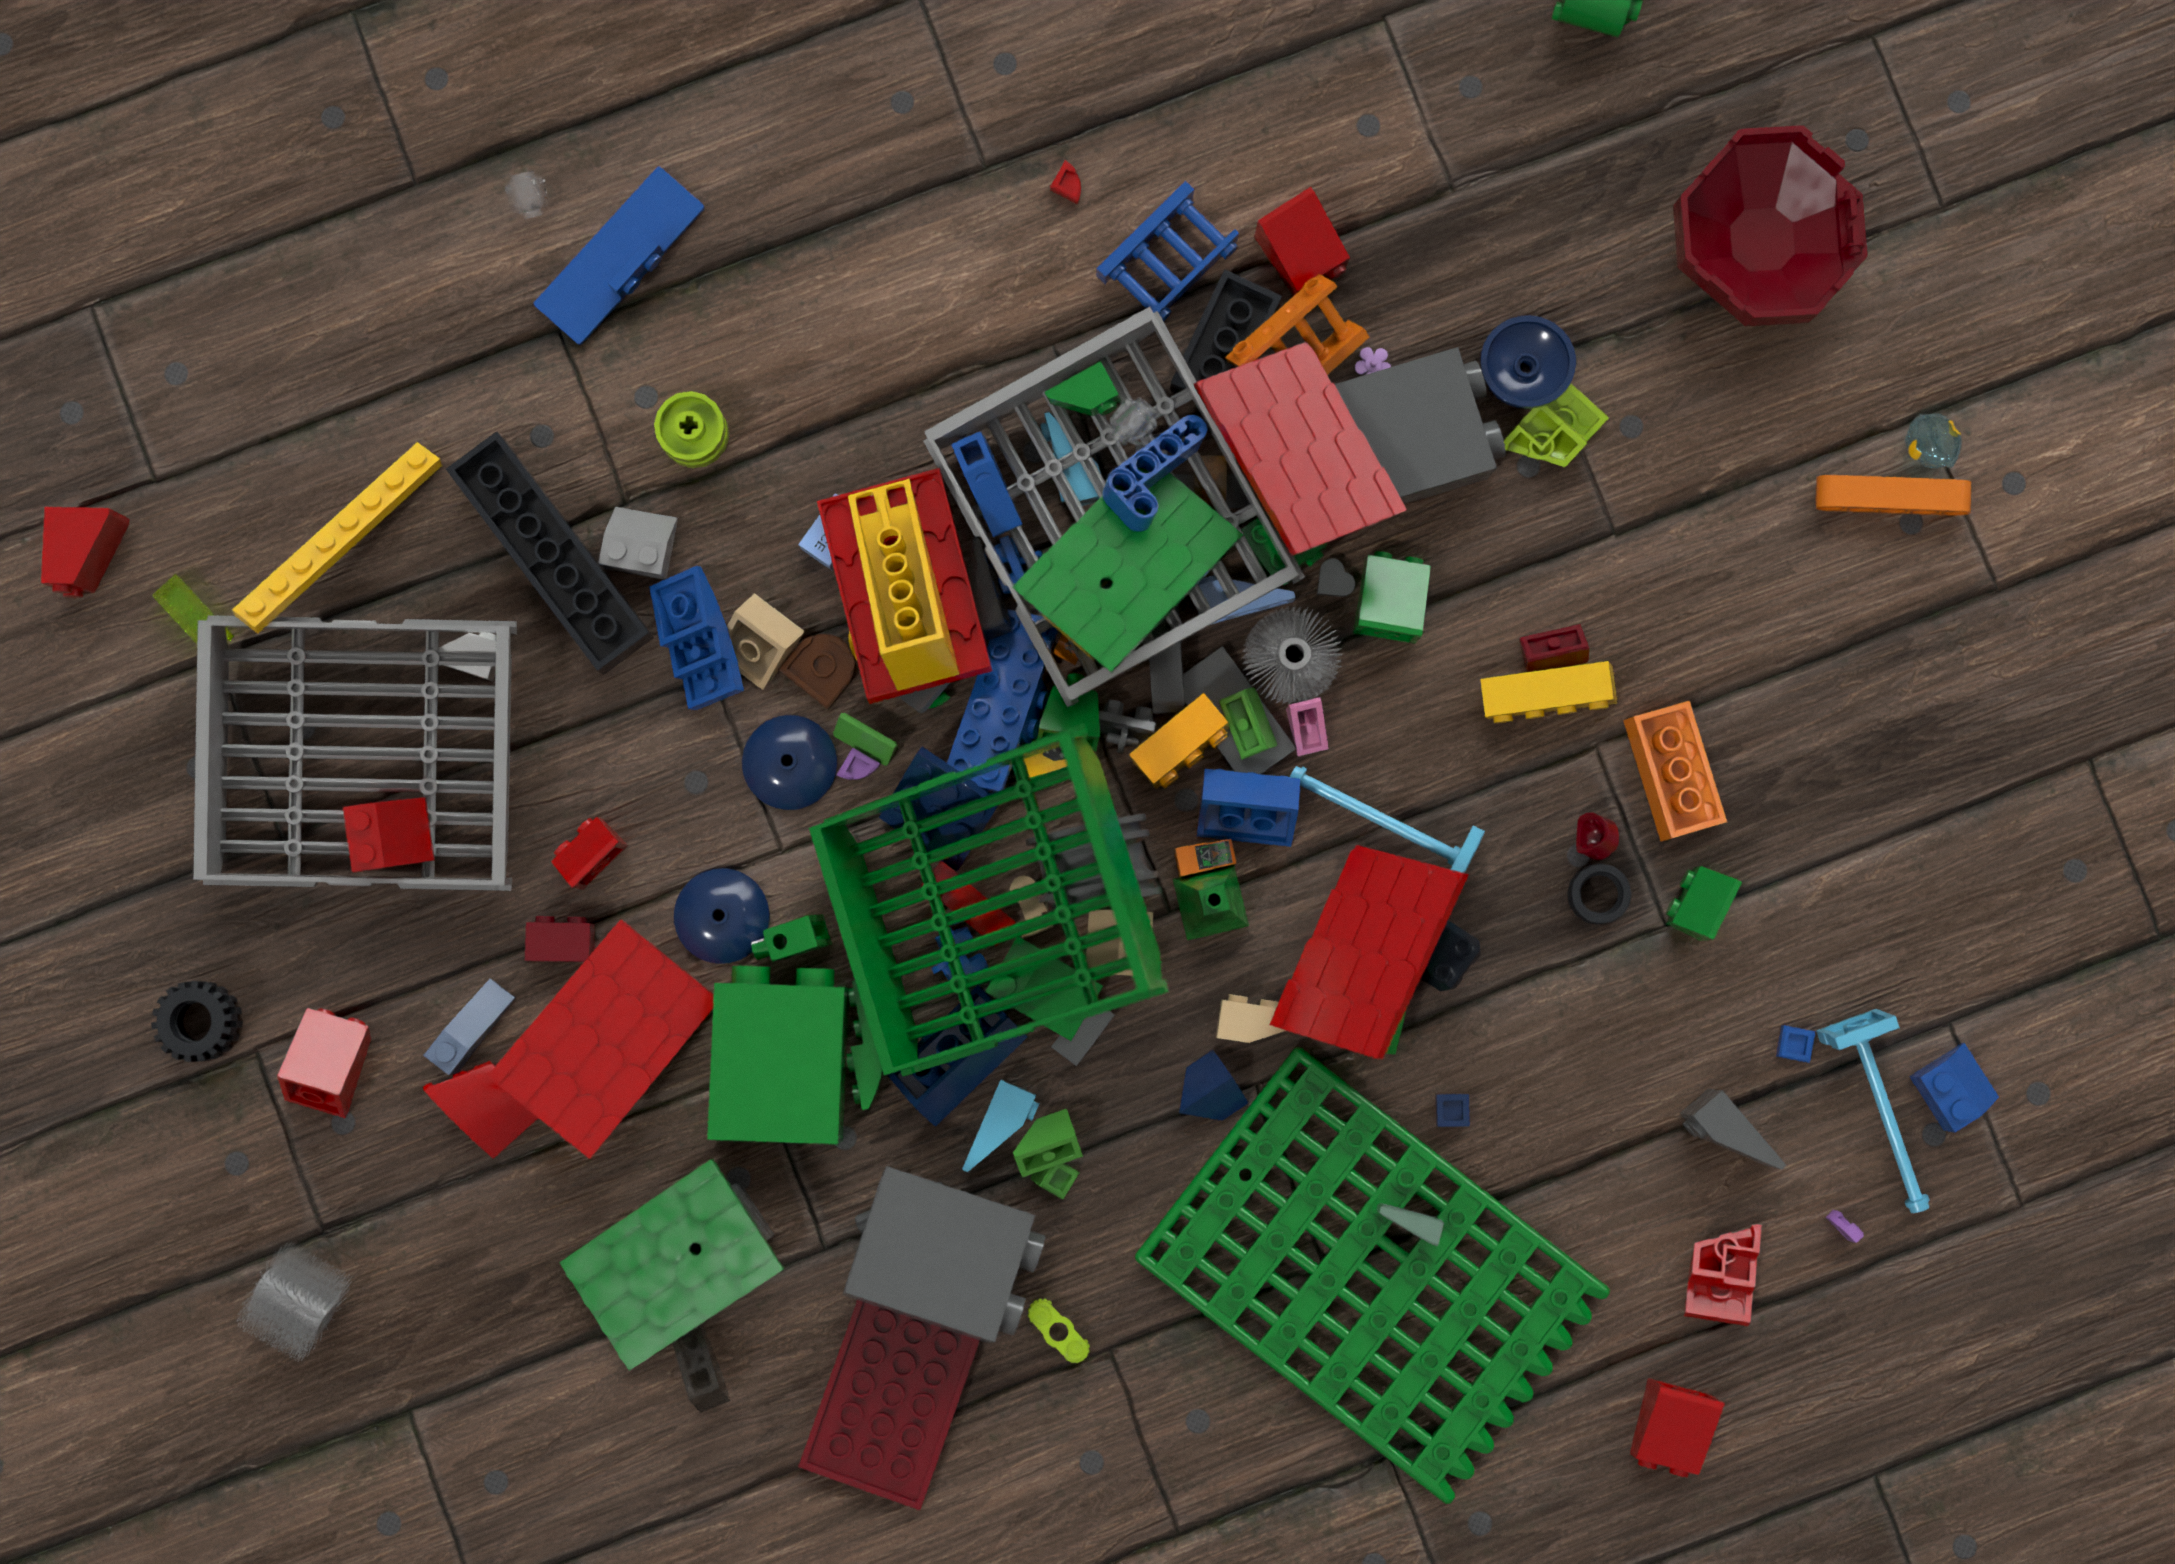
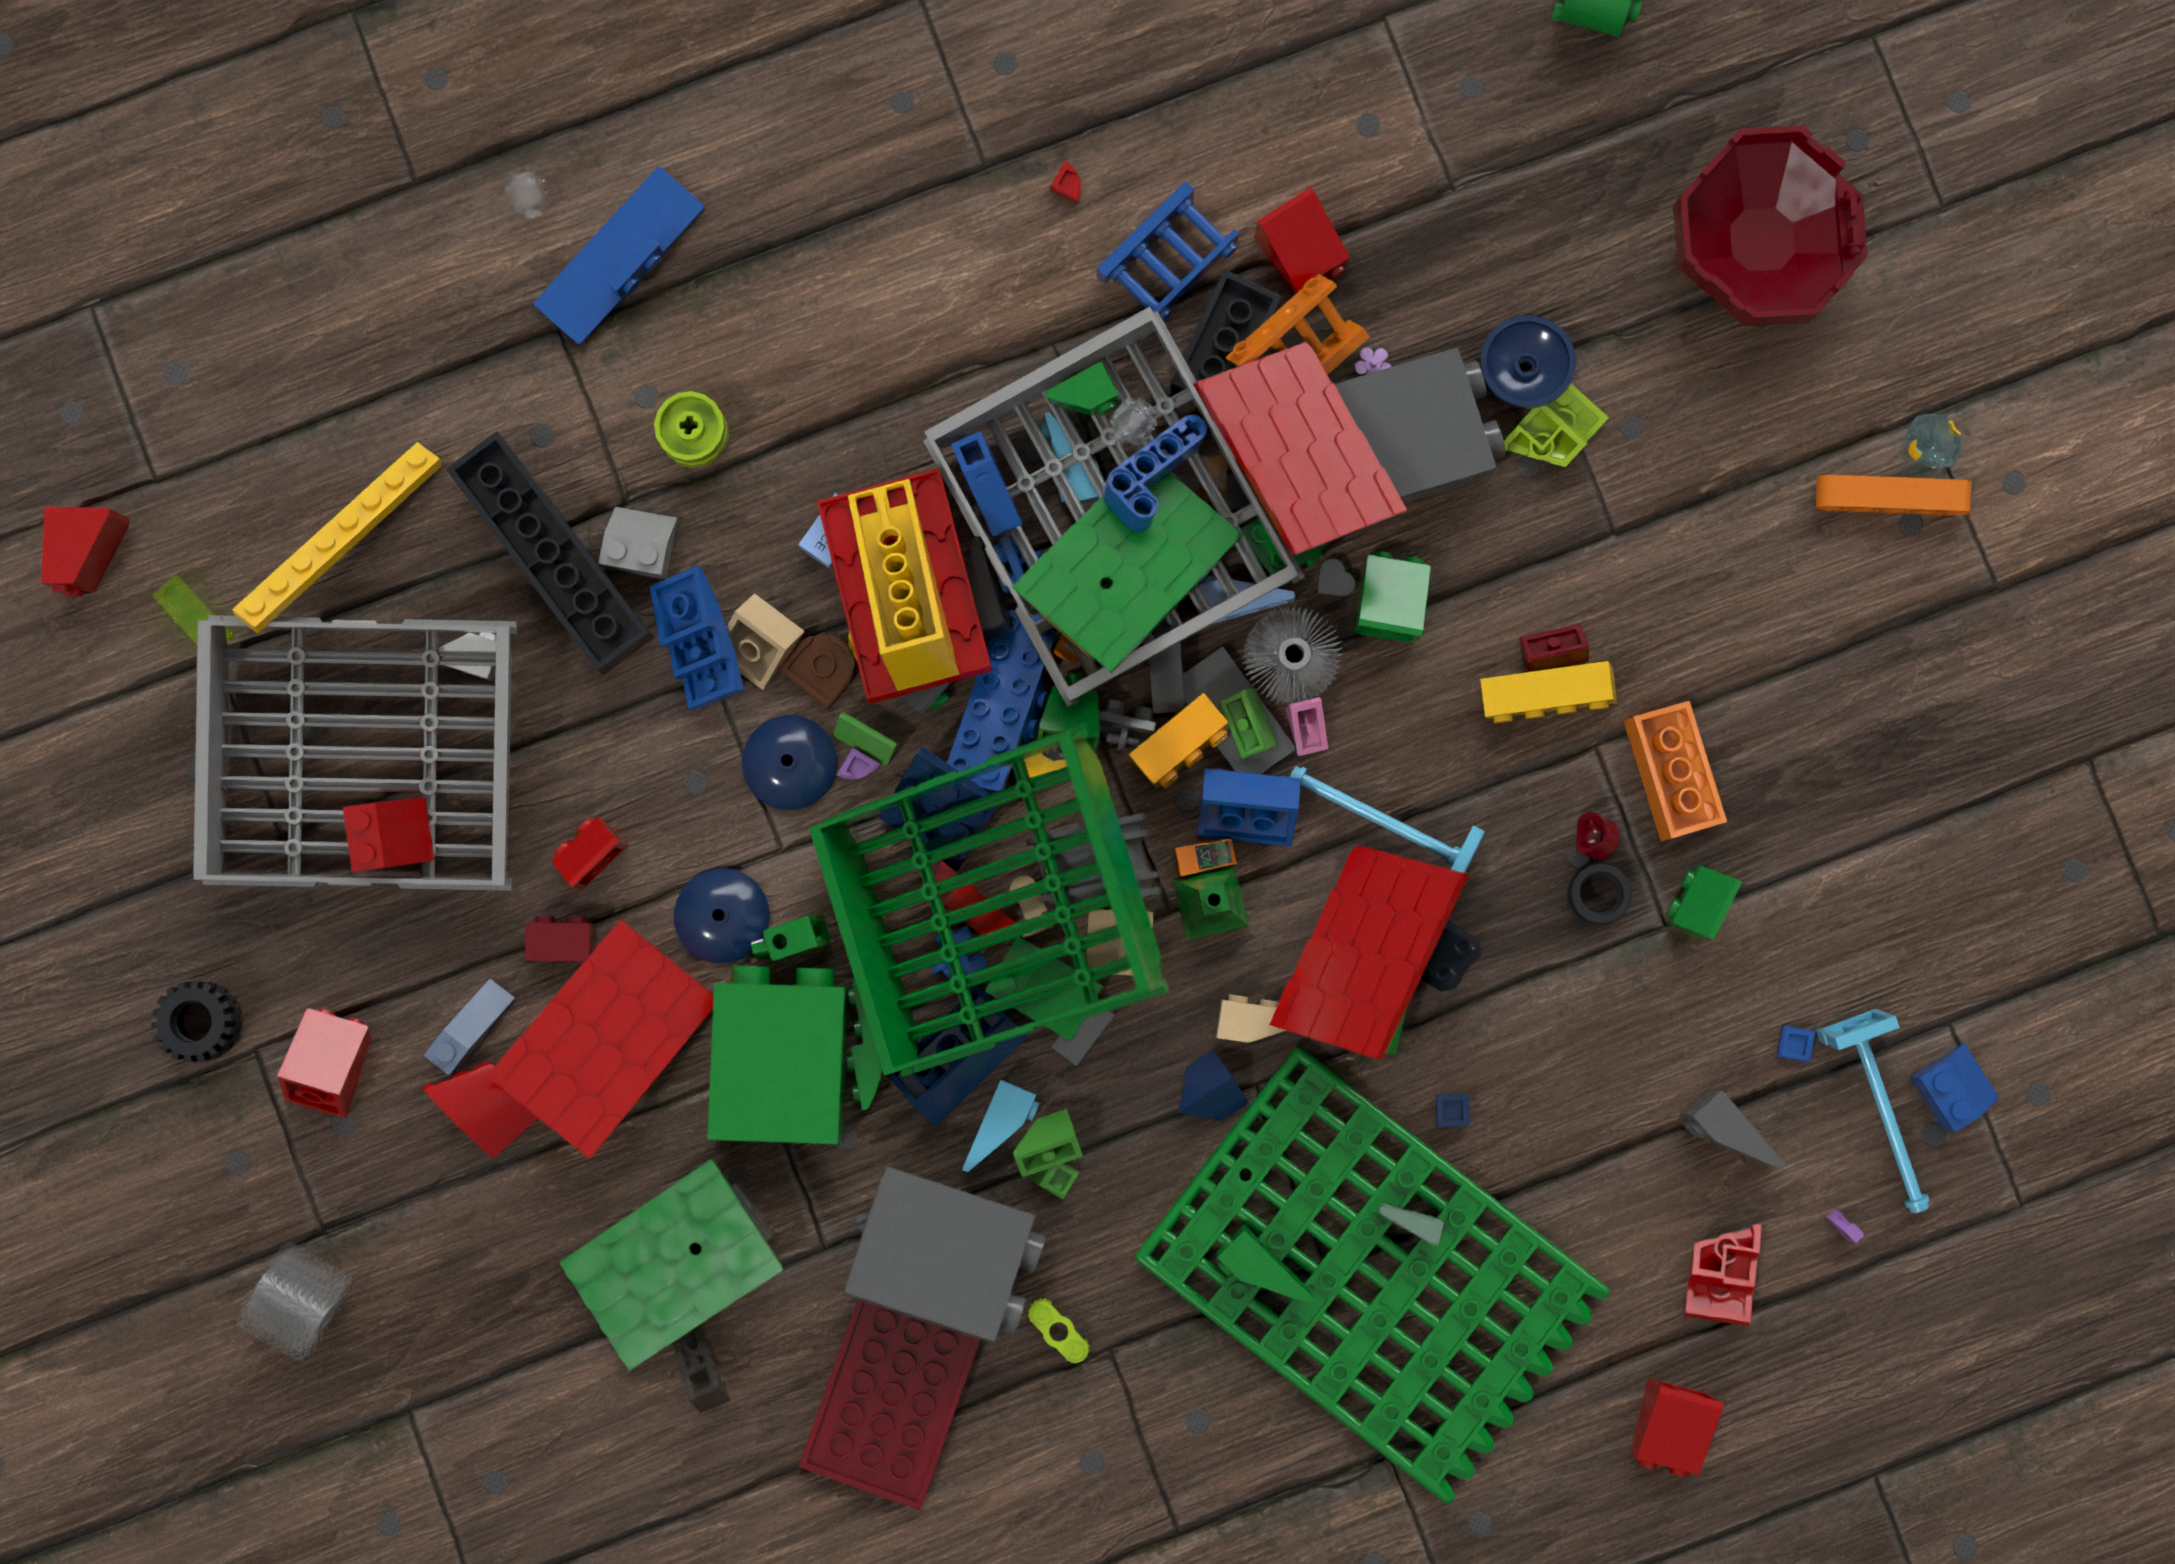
(1257, 1265): none -> green slope

